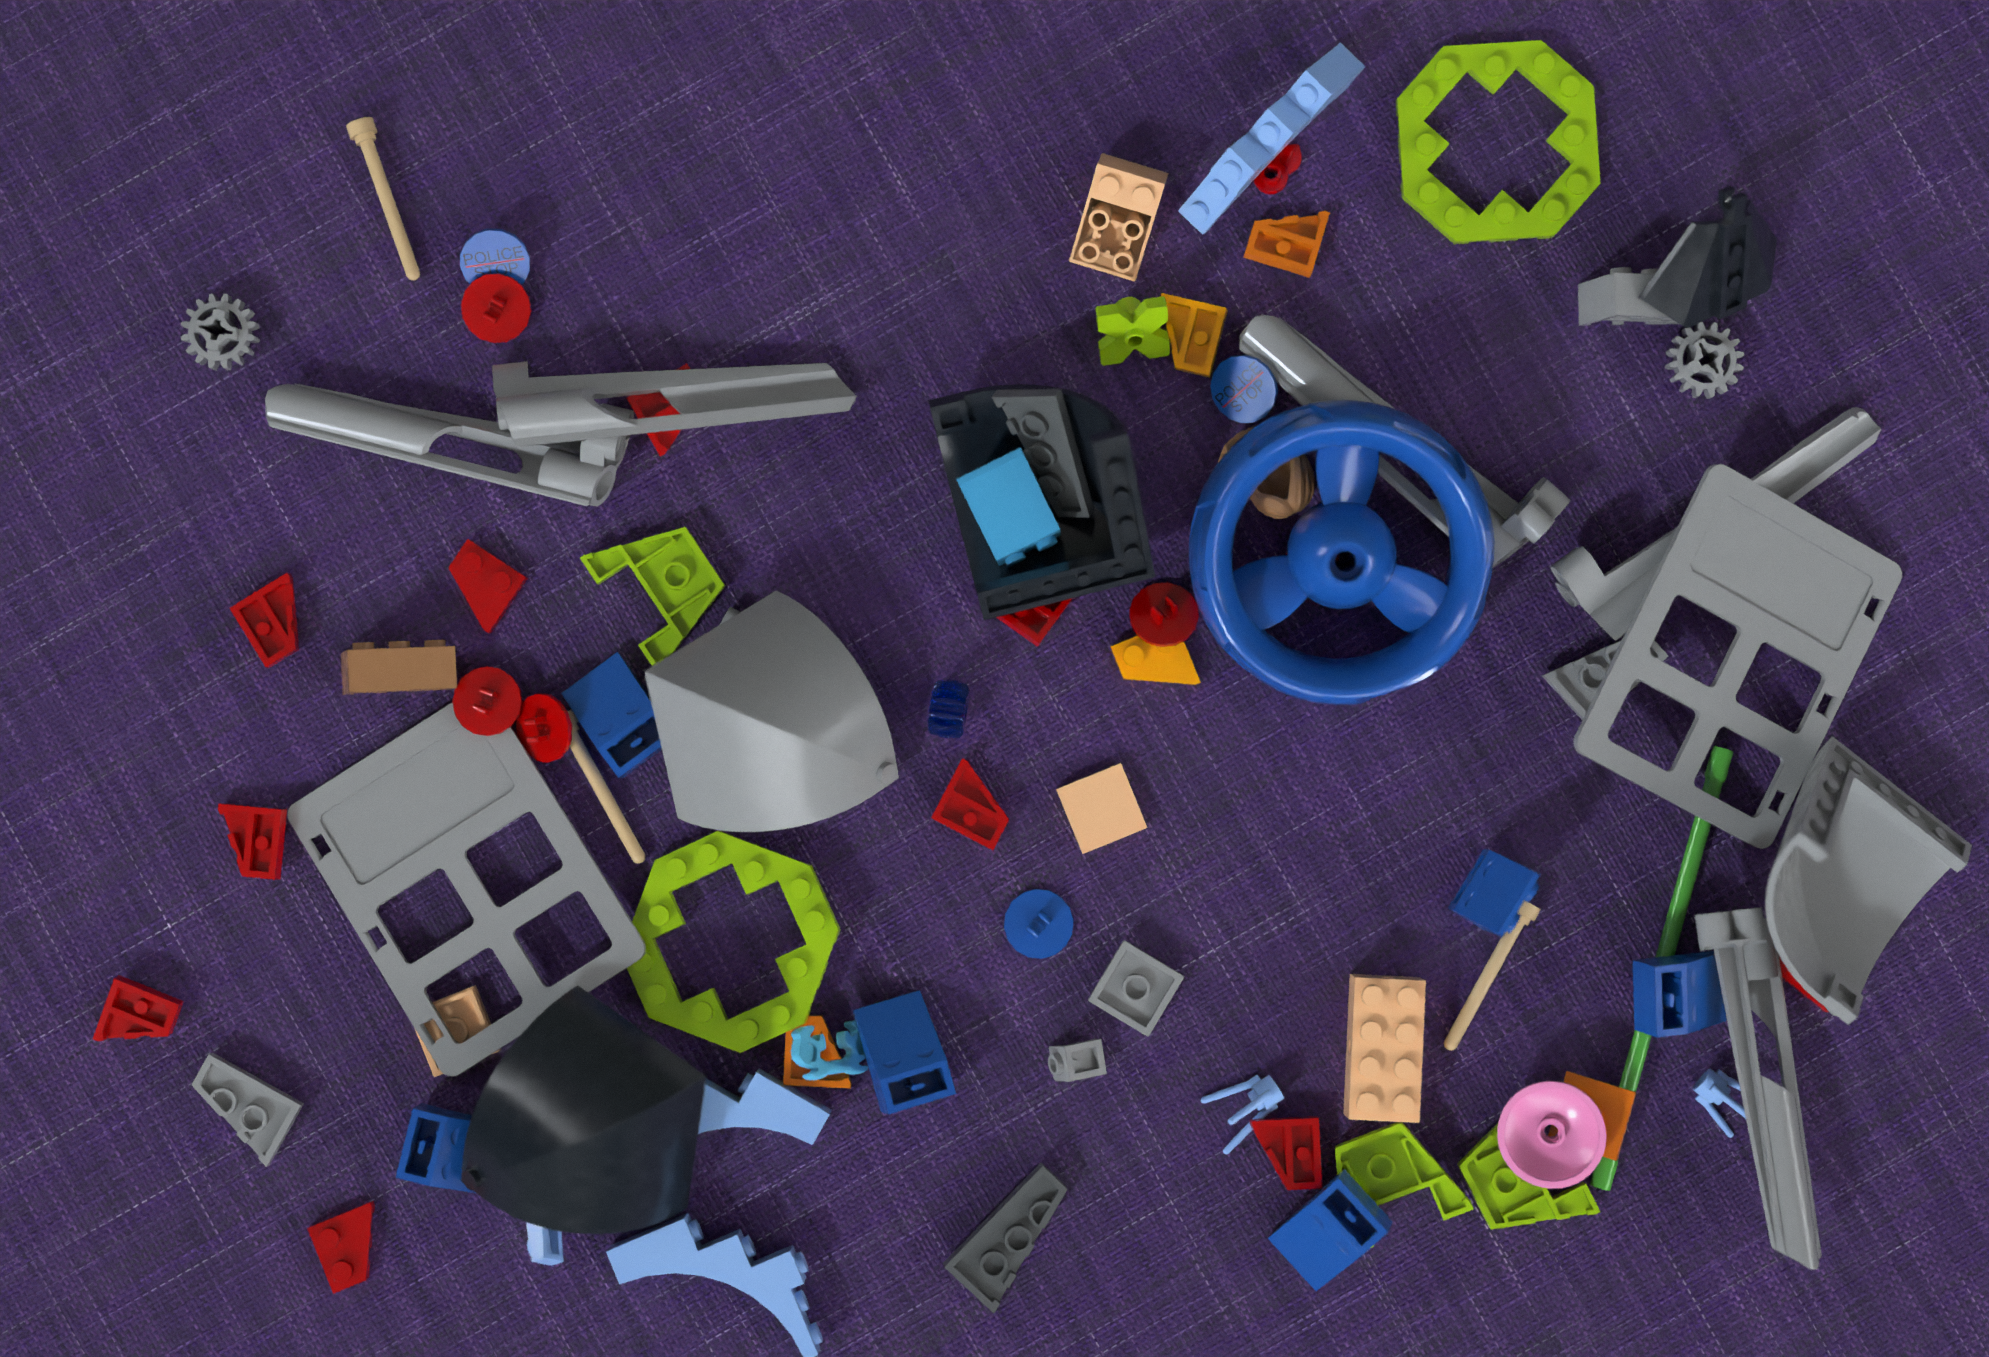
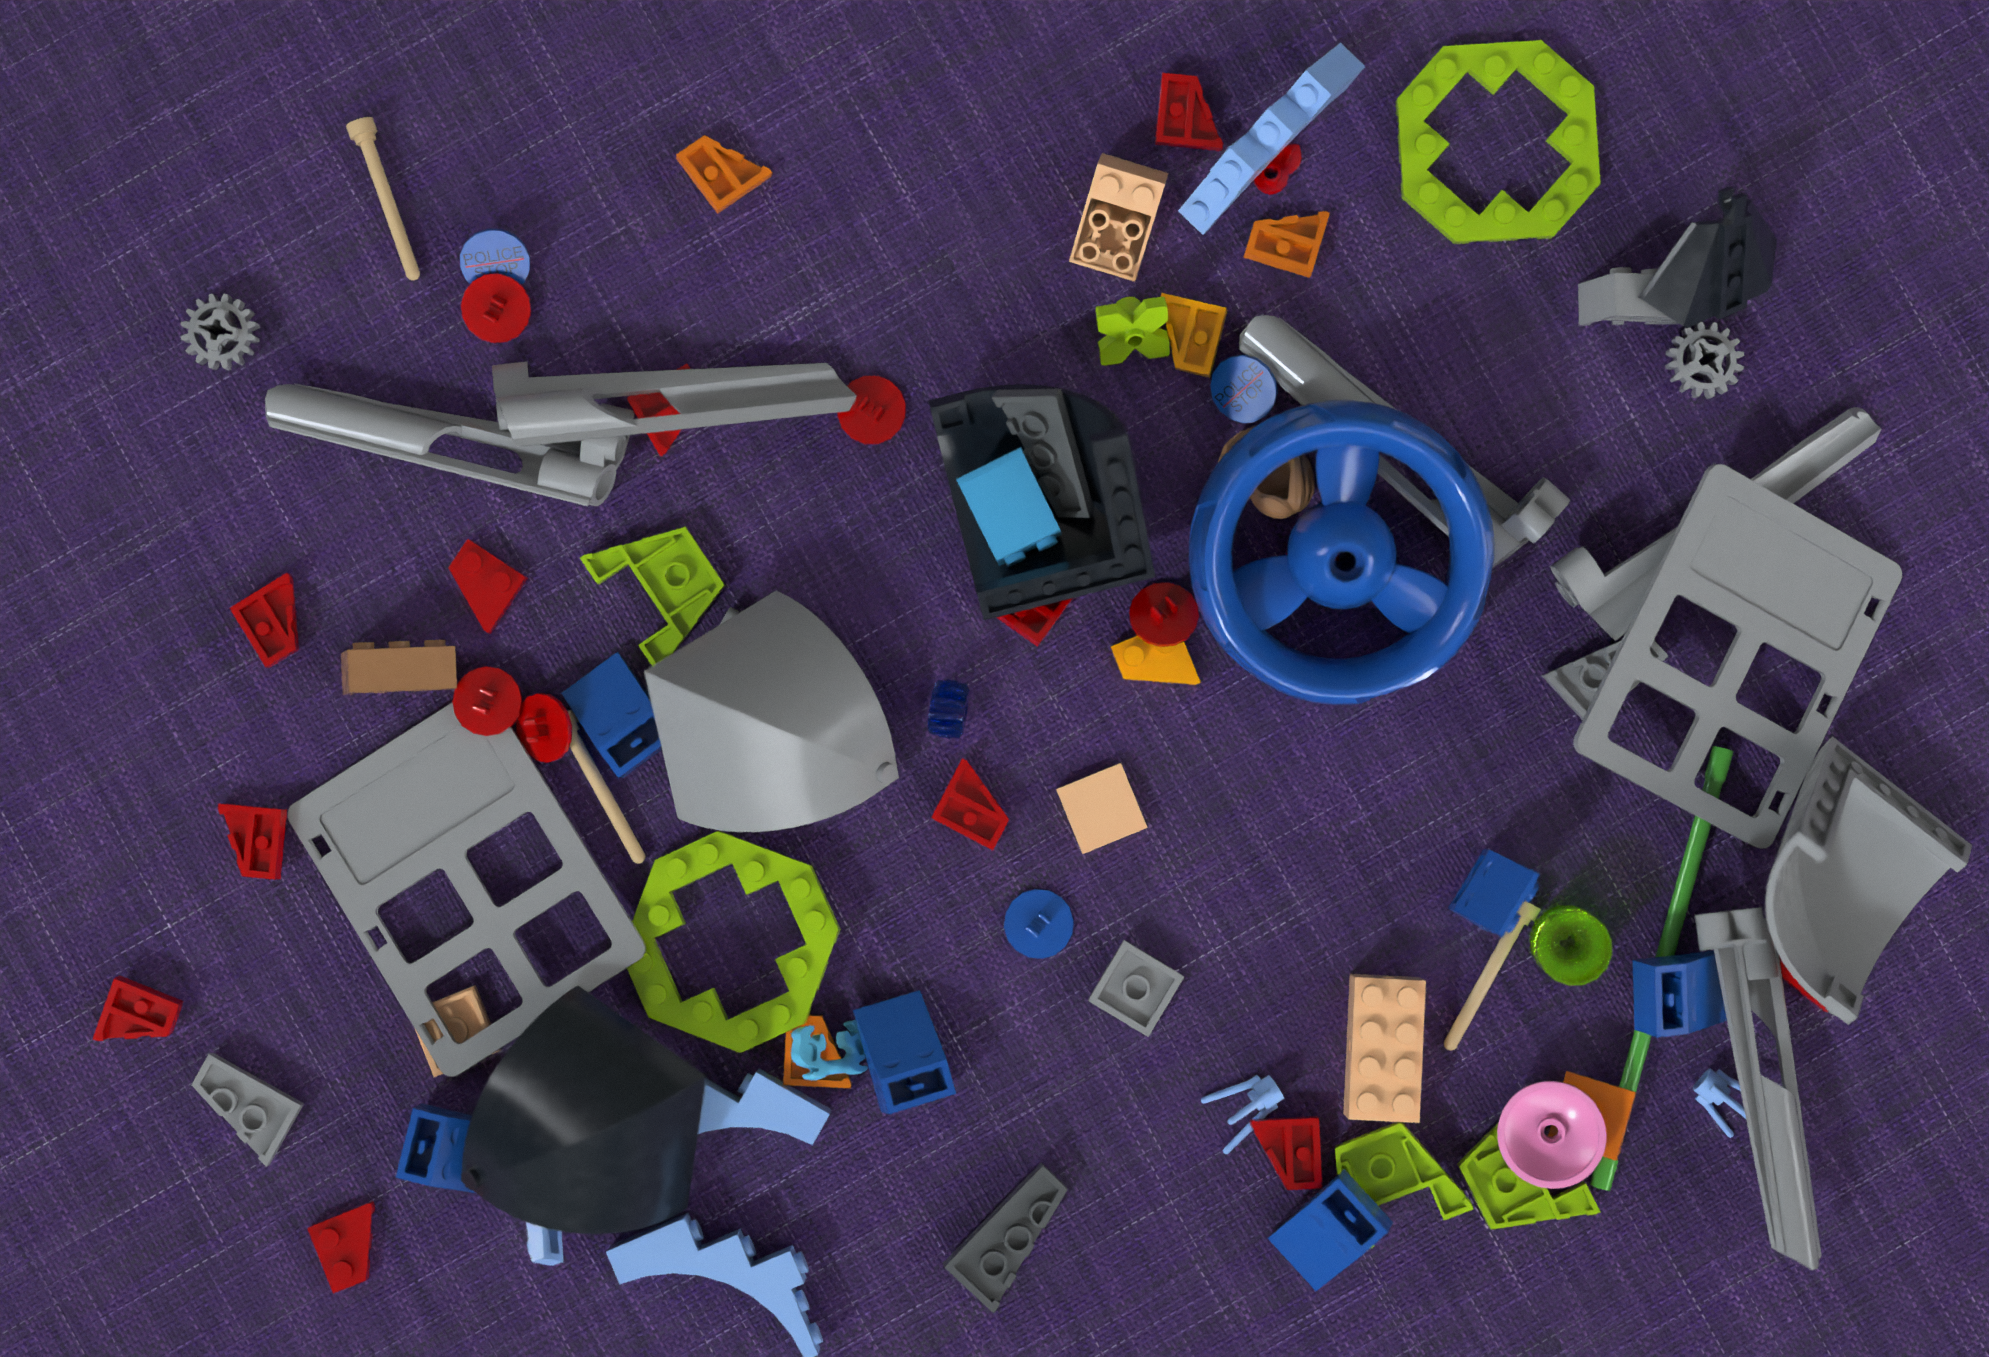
(720, 172): none -> orange wing
(877, 411): none -> red piece
(1077, 1060): light grey bracket -> none
(1184, 115): none -> red wing
(1581, 961): none -> clear neon green wheel

